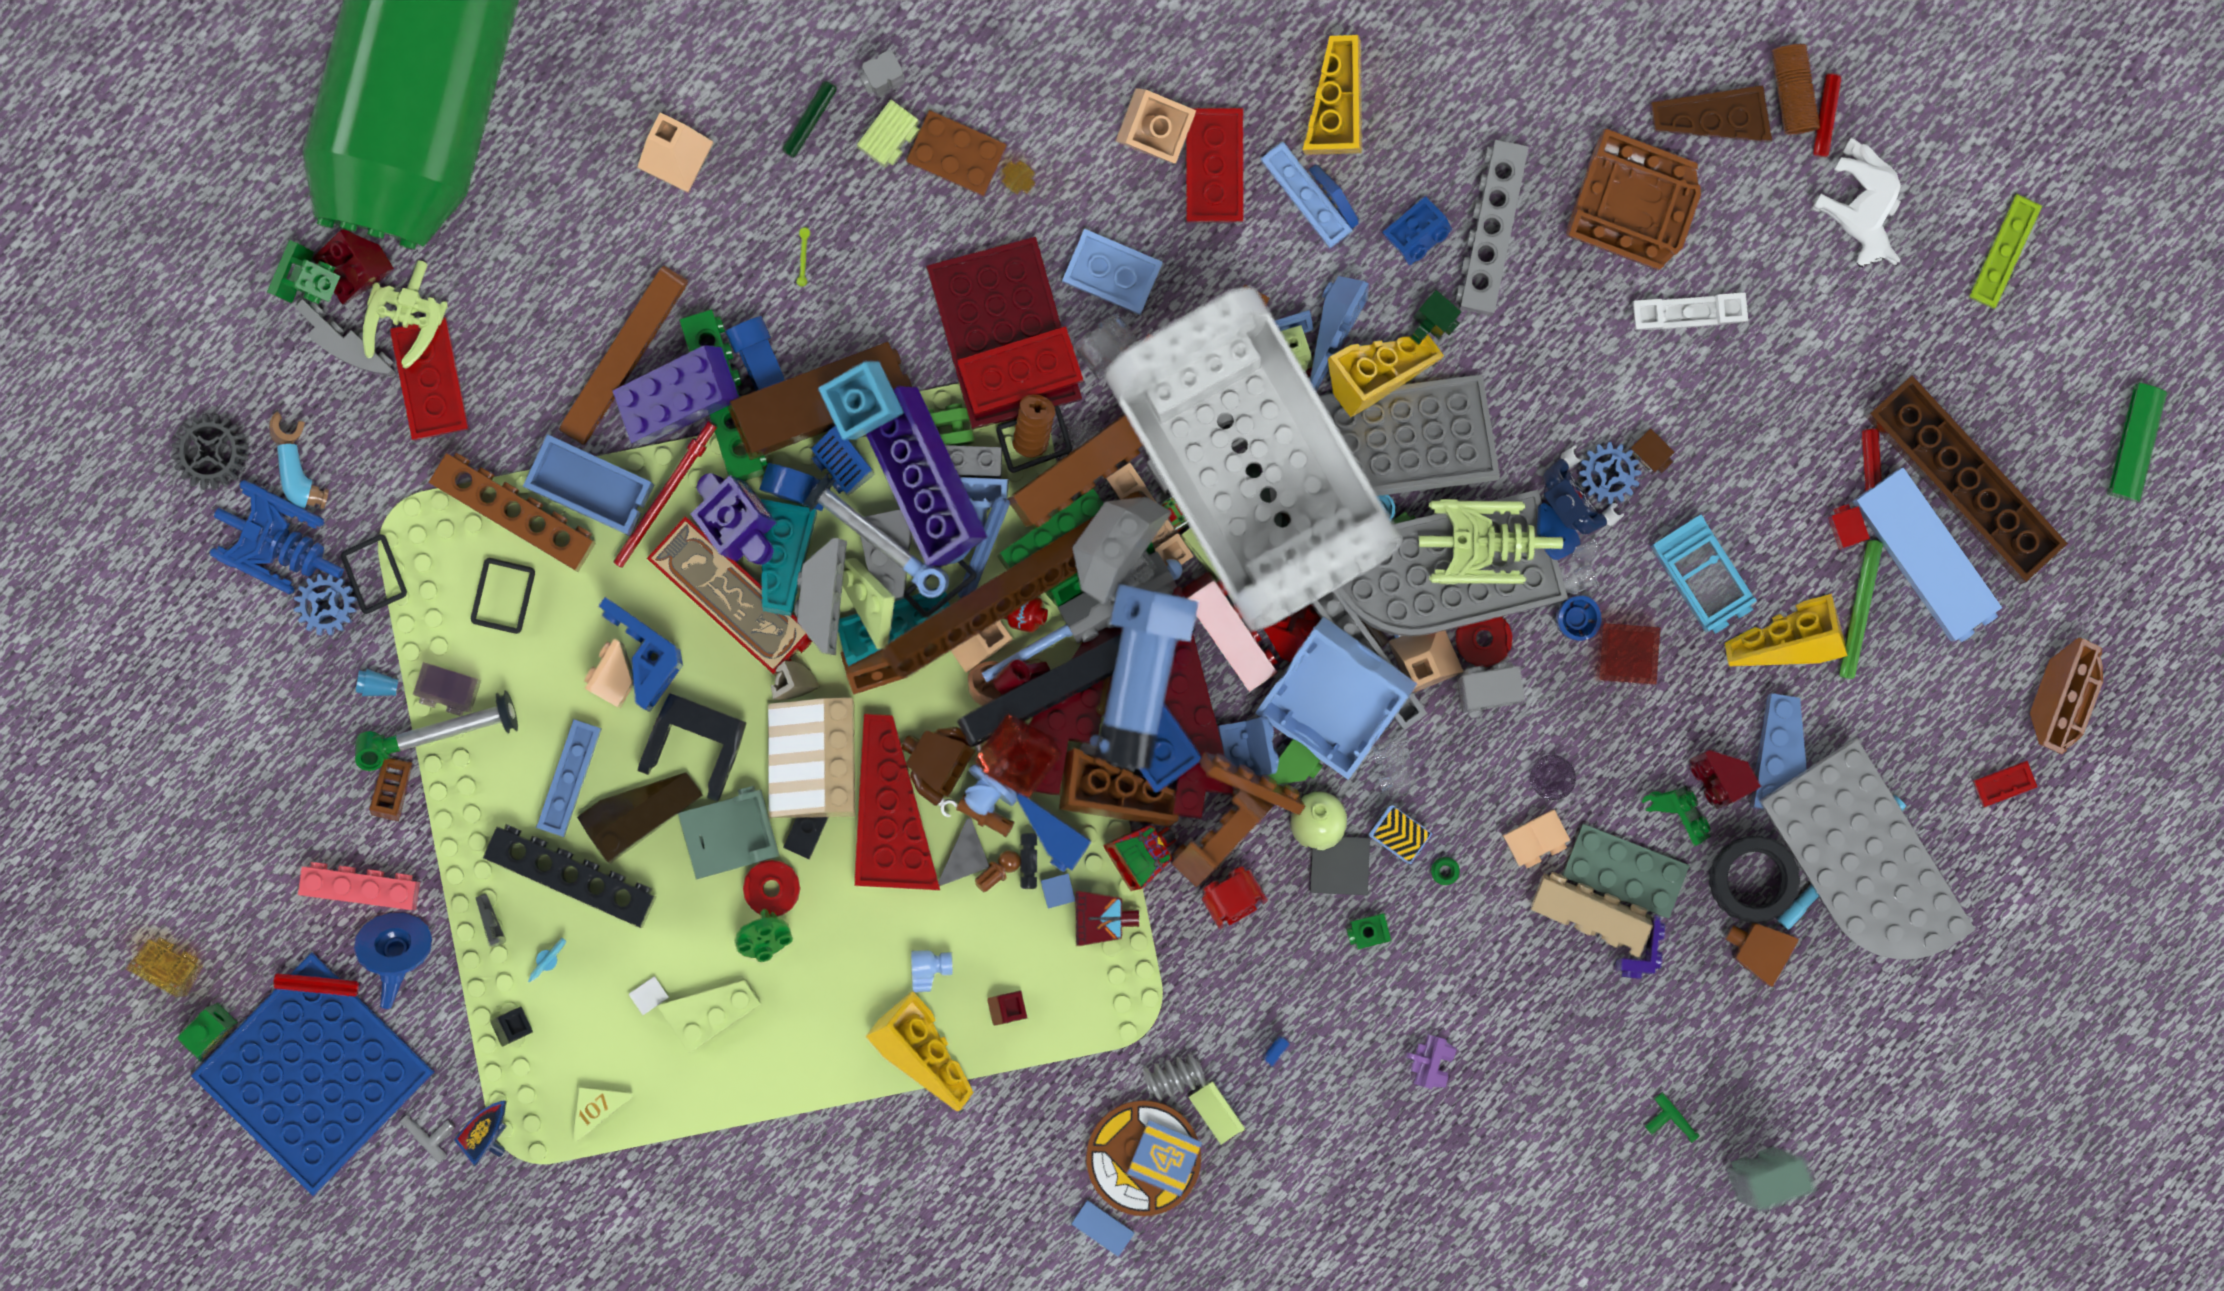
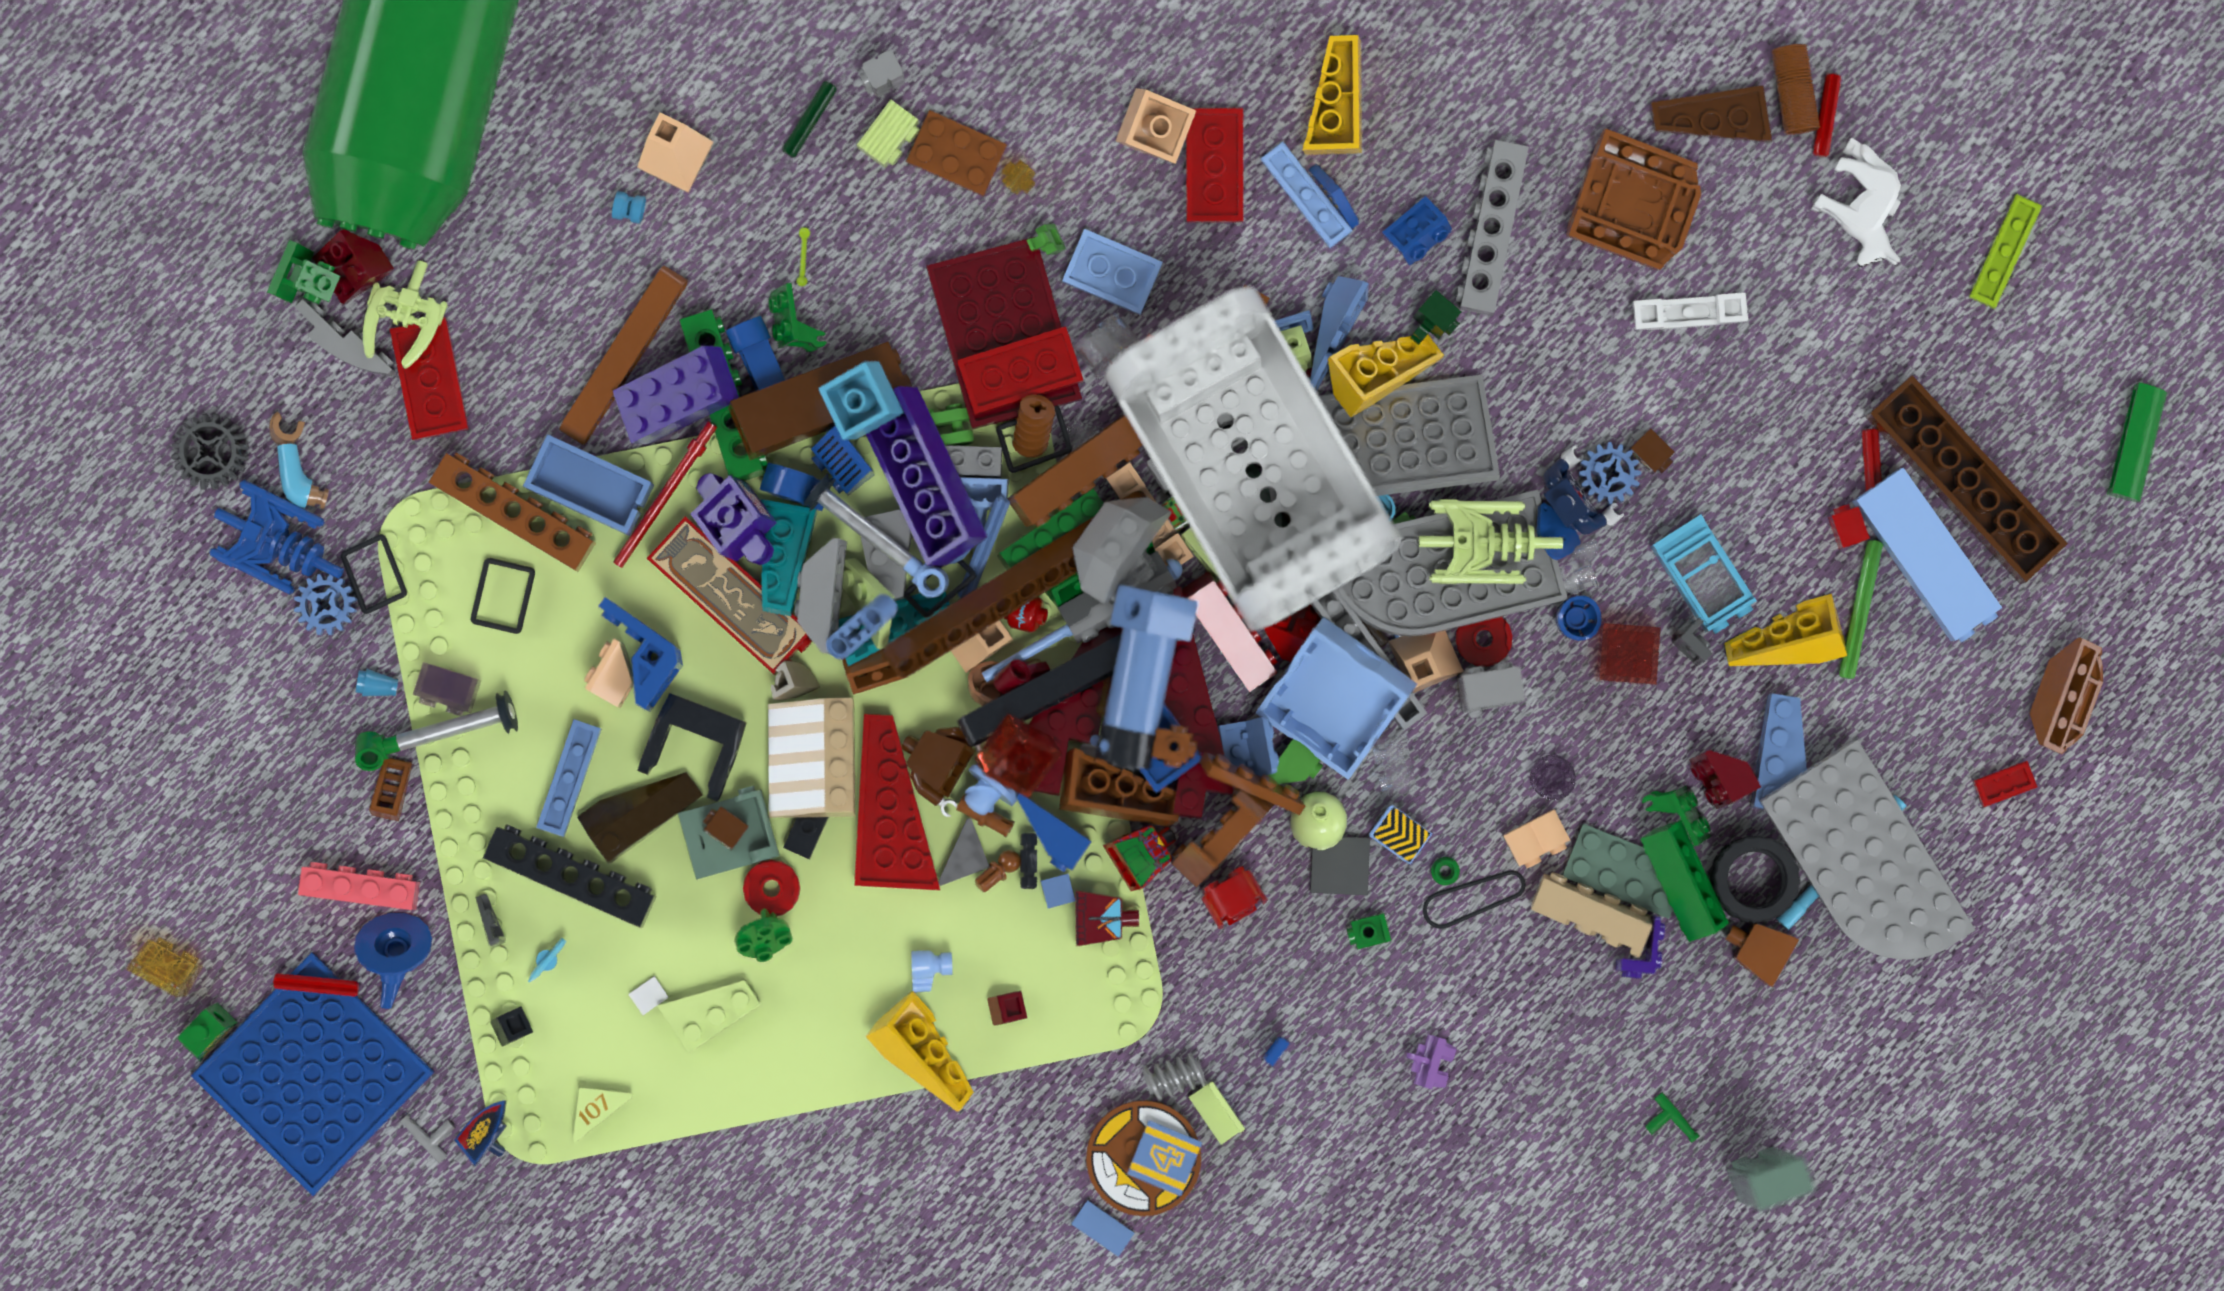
(628, 207): none -> dark azure wheel
(724, 827): none -> reddish brown brick
(787, 328): none -> green plate
(849, 636): none -> medium blue beam
(1047, 239): none -> bright green plate
(1163, 746): none -> dark orange brick
(1523, 885): none -> black piece
(1684, 881): none -> green brick
(1693, 647): none -> dark grey bracket

